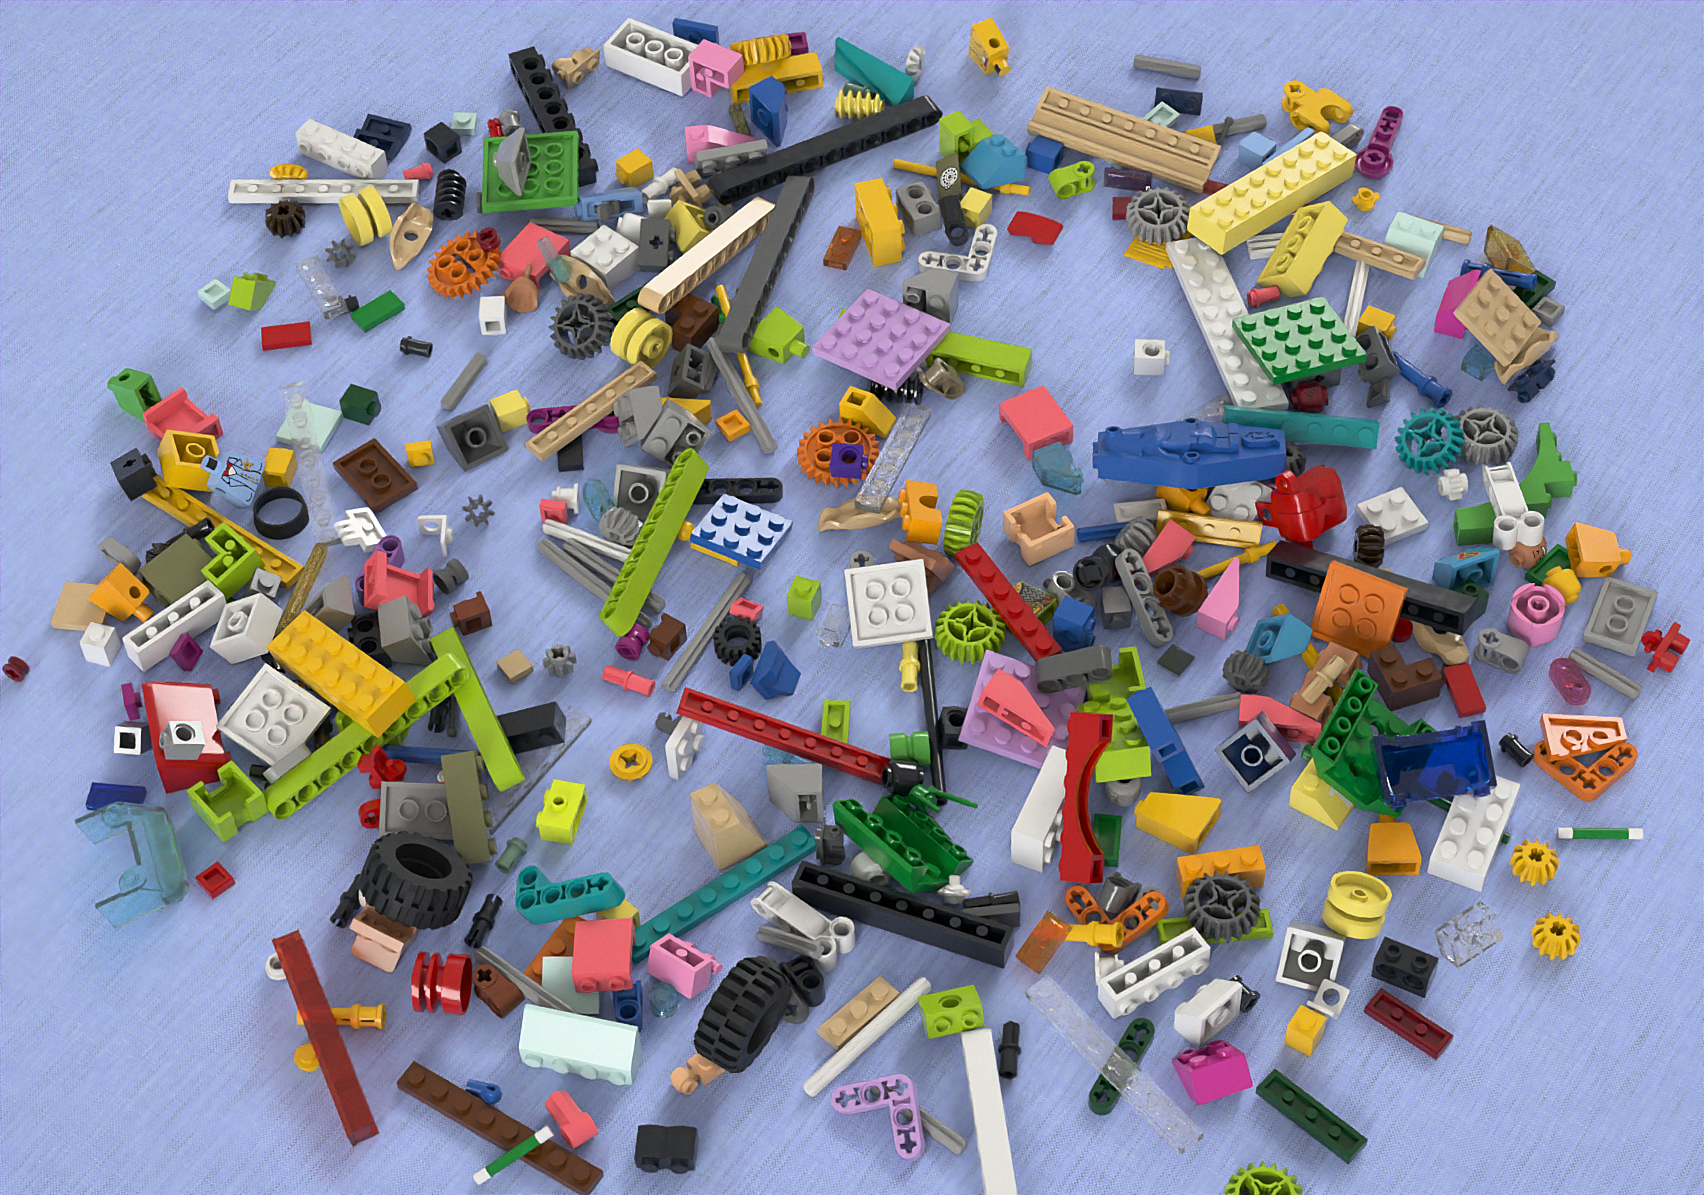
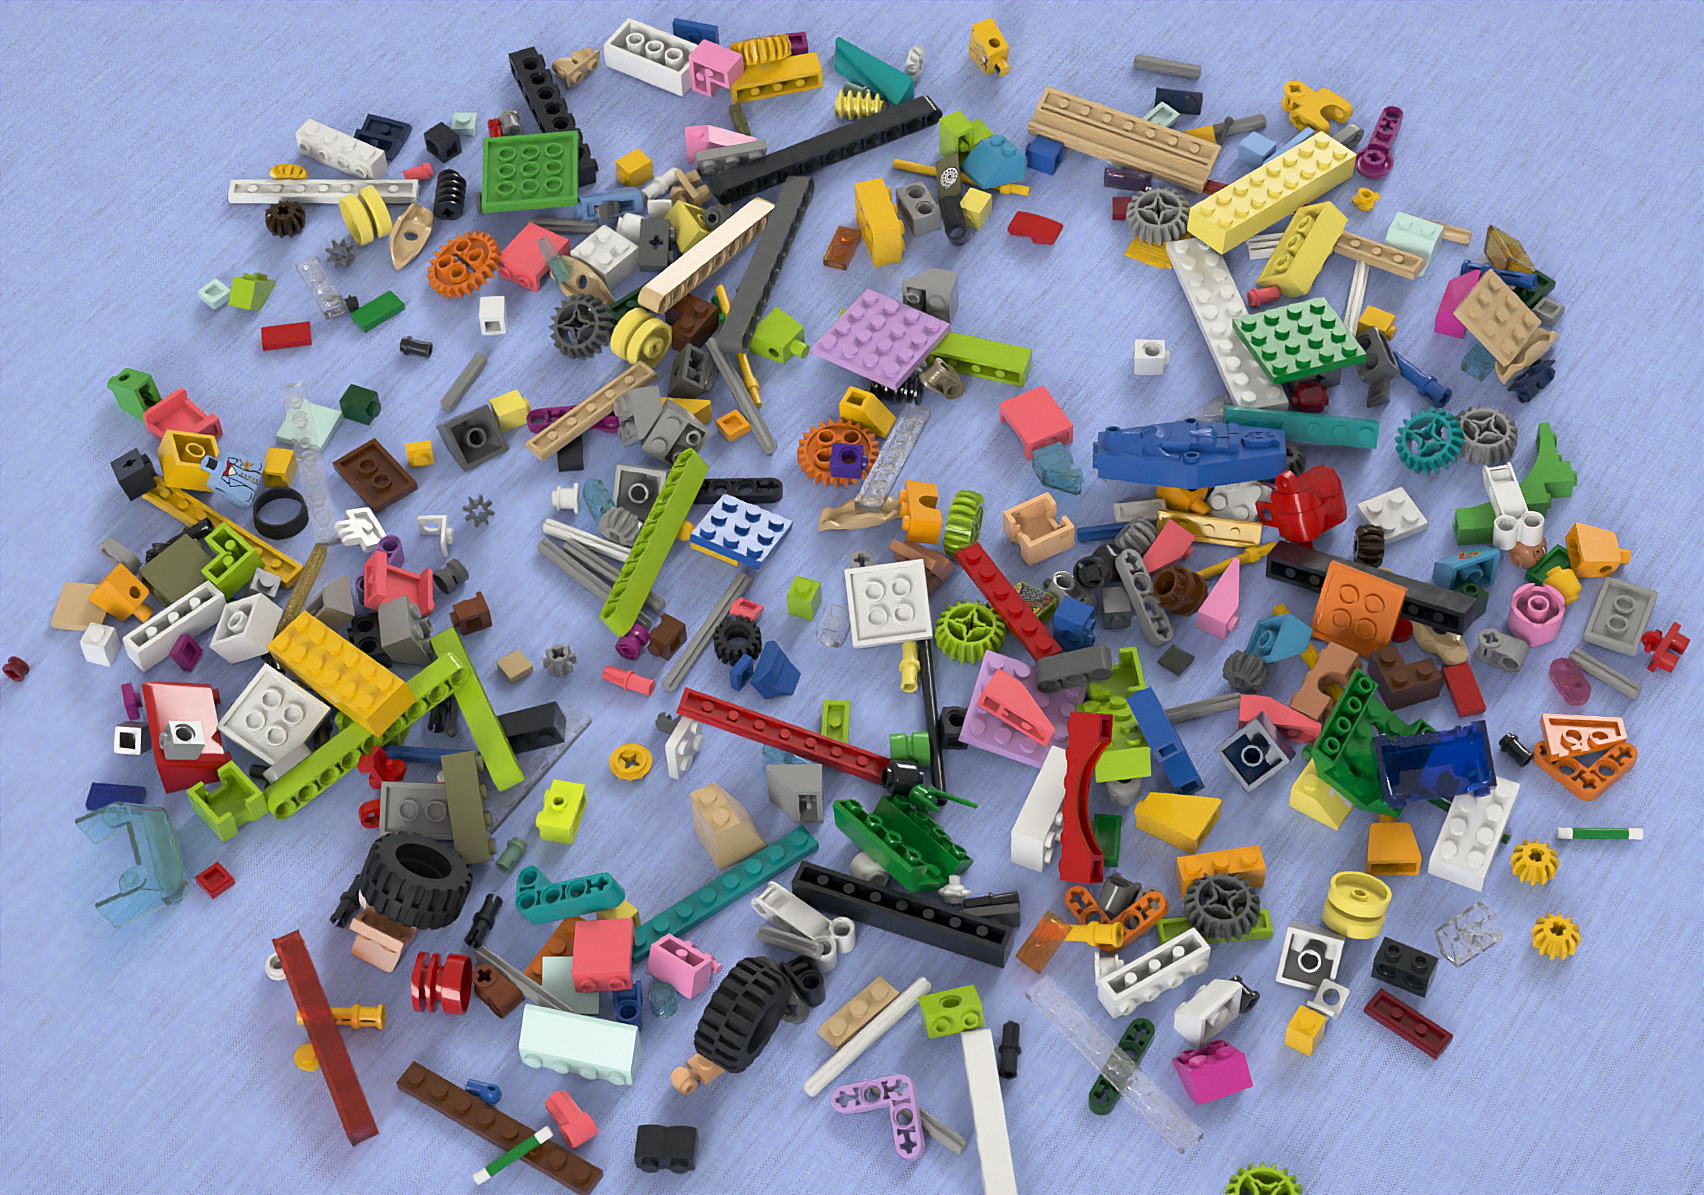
(488, 239): dark red bush -> none
(513, 161): light grey slope -> none
(522, 293): nougat piece -> none
(553, 510): coral tile -> none
(769, 108): blue slope -> none
(829, 844): dark grey hinge -> none
(967, 265): white beam -> none
(1071, 180): lime piece -> none
(1311, 1116): dark green plate -> none
(1324, 678): tan axle -> none
(1452, 484): white gear -> none

